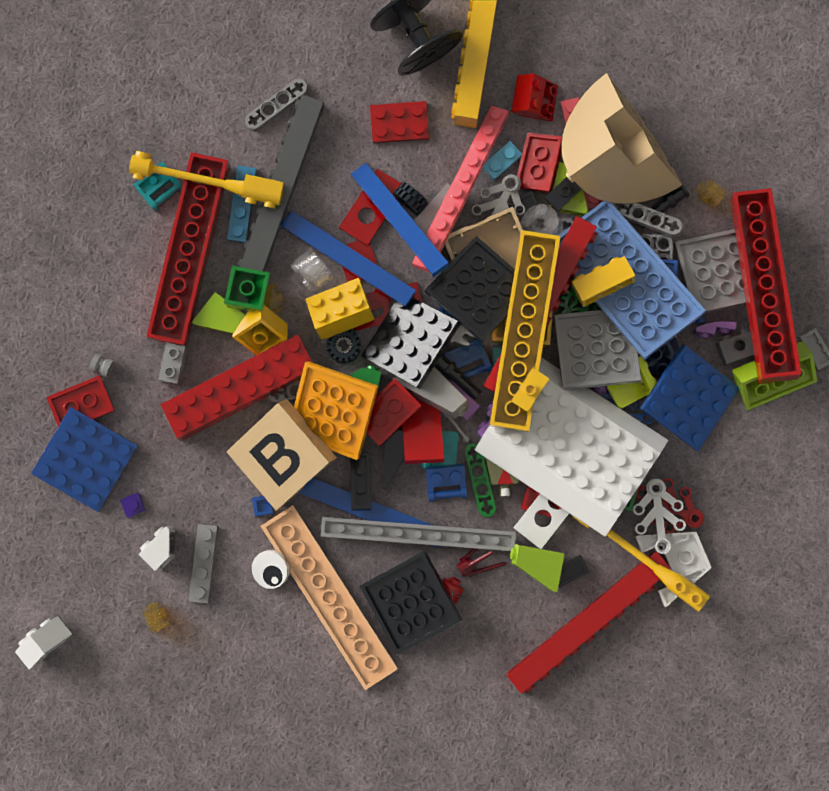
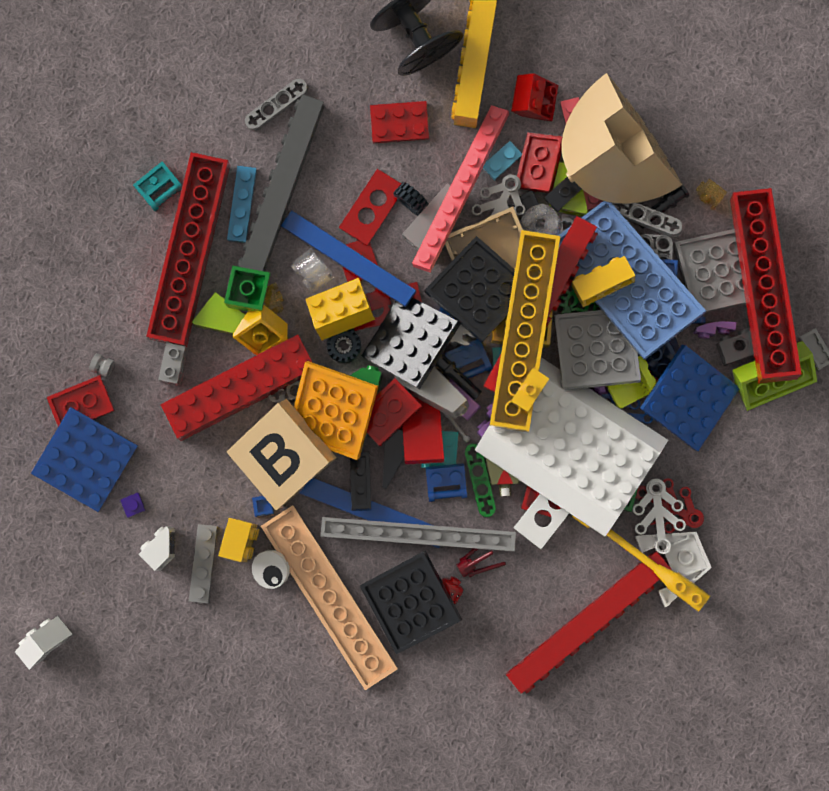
(156, 617): clear yellow brick -> none
(238, 540): none -> yellow brick
(252, 188): yellow bar -> none
(400, 220): blue tile -> none
(539, 564): lime slope -> none
(572, 570): black plate -> none

